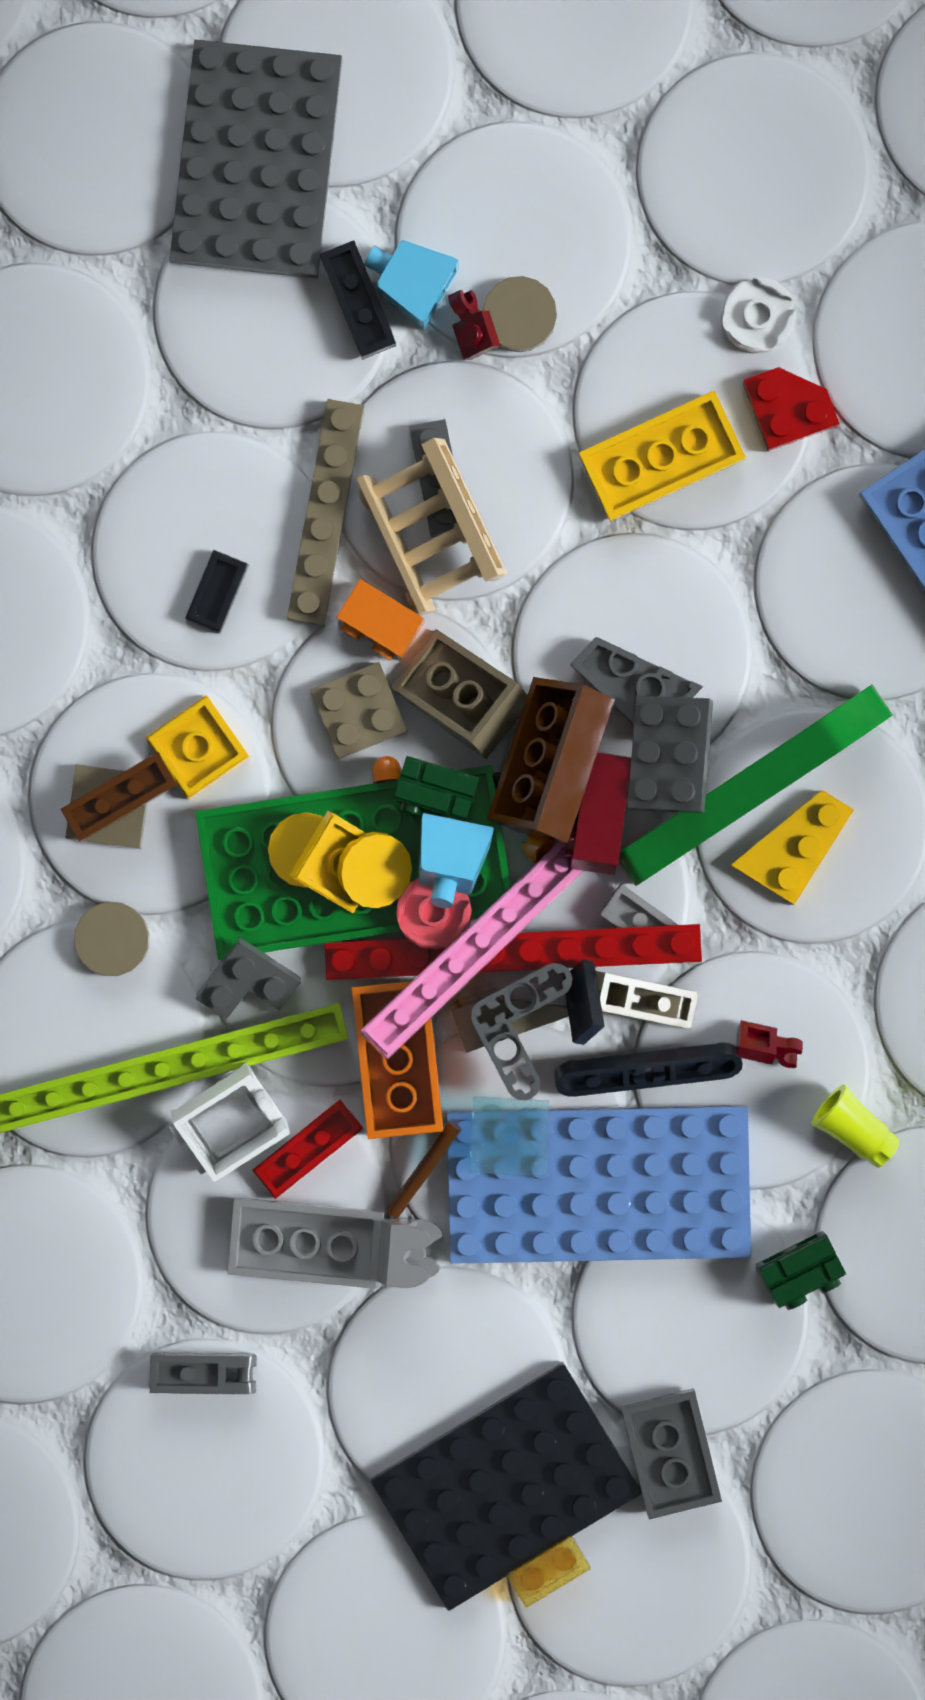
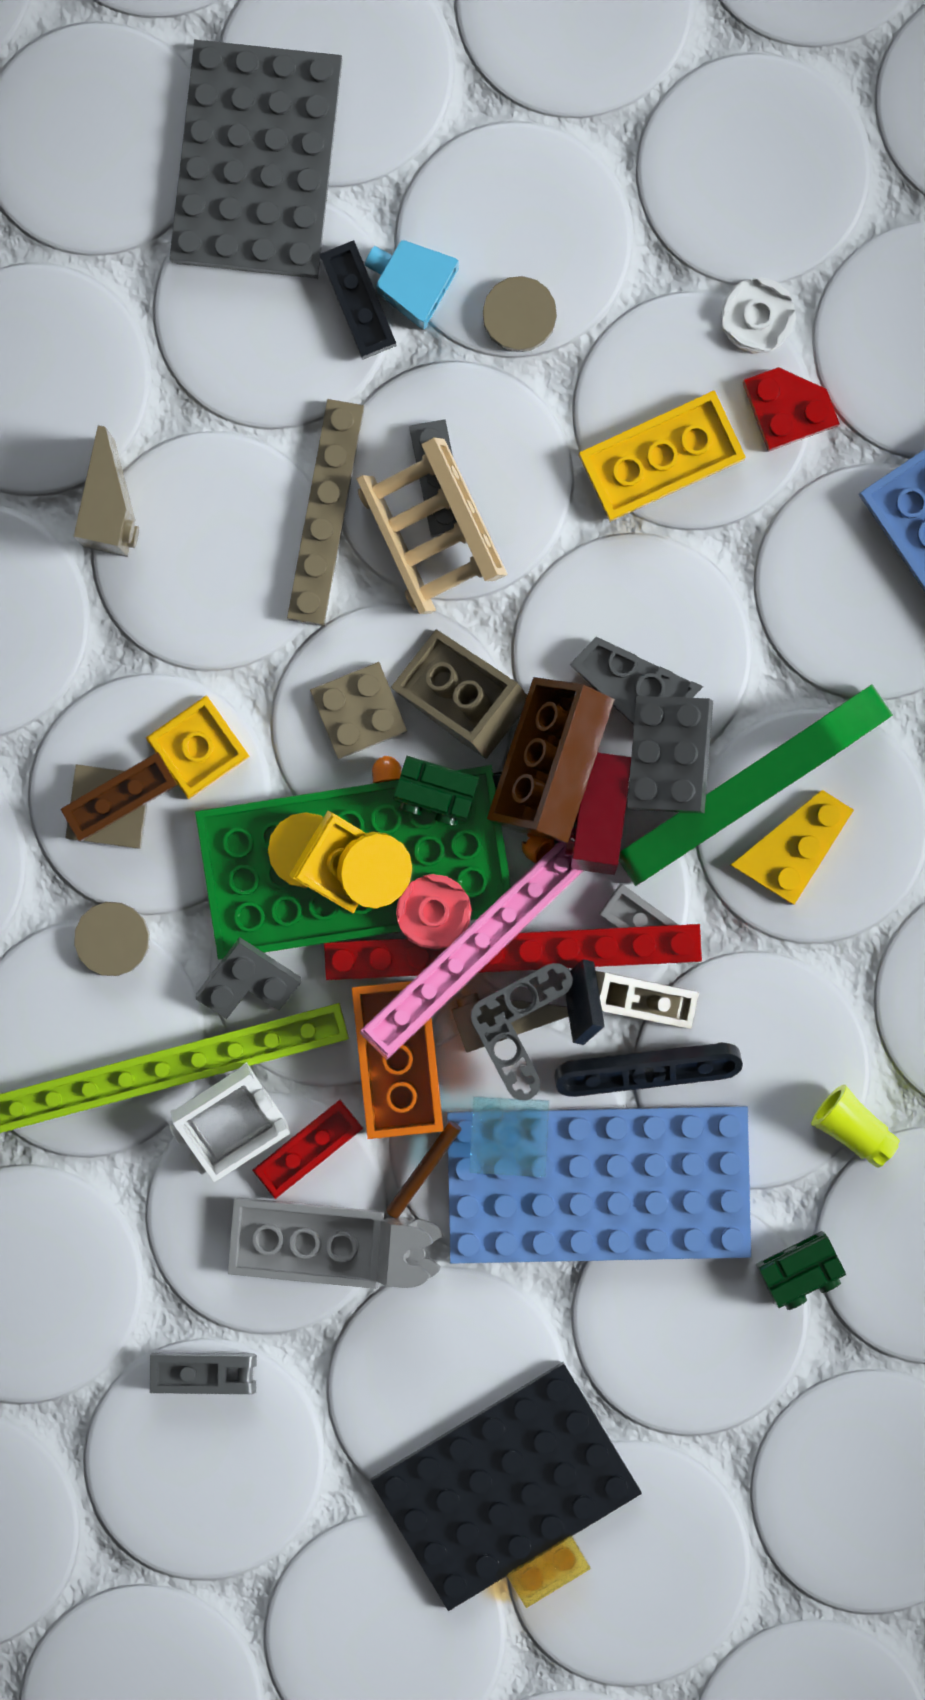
(105, 509): none -> dark tan slope
(217, 591): black tile -> none
(379, 620): orange brick -> none
(451, 856): medium azure torso -> none
(476, 329): dark red plate -> none
(671, 1453): dark grey plate -> none
(763, 1045): dark red plate -> none

